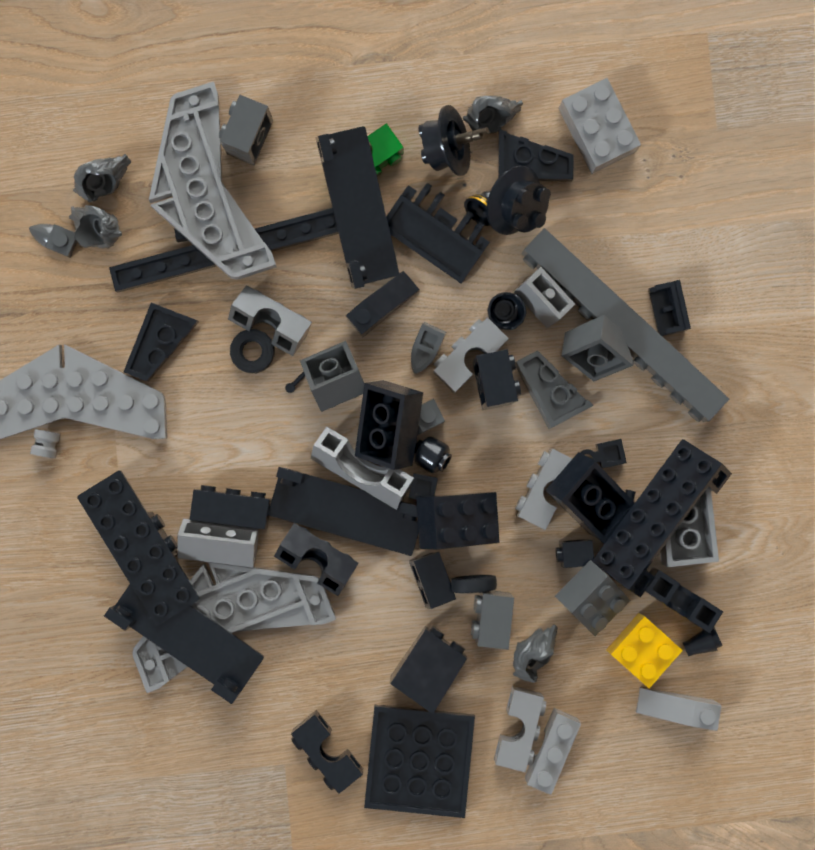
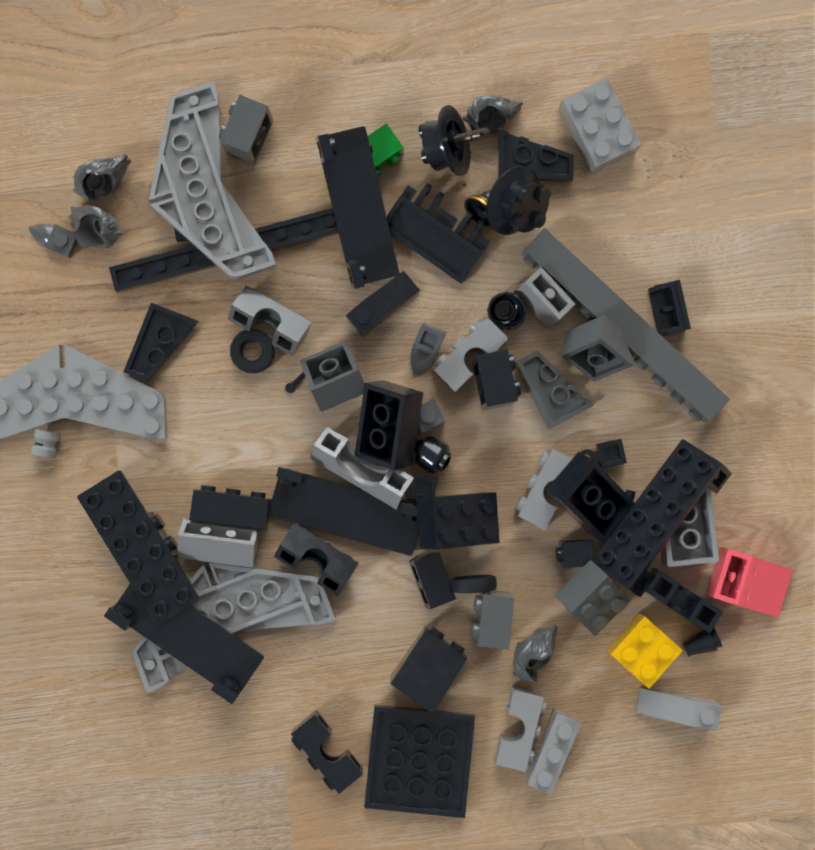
(749, 582): none -> coral slope

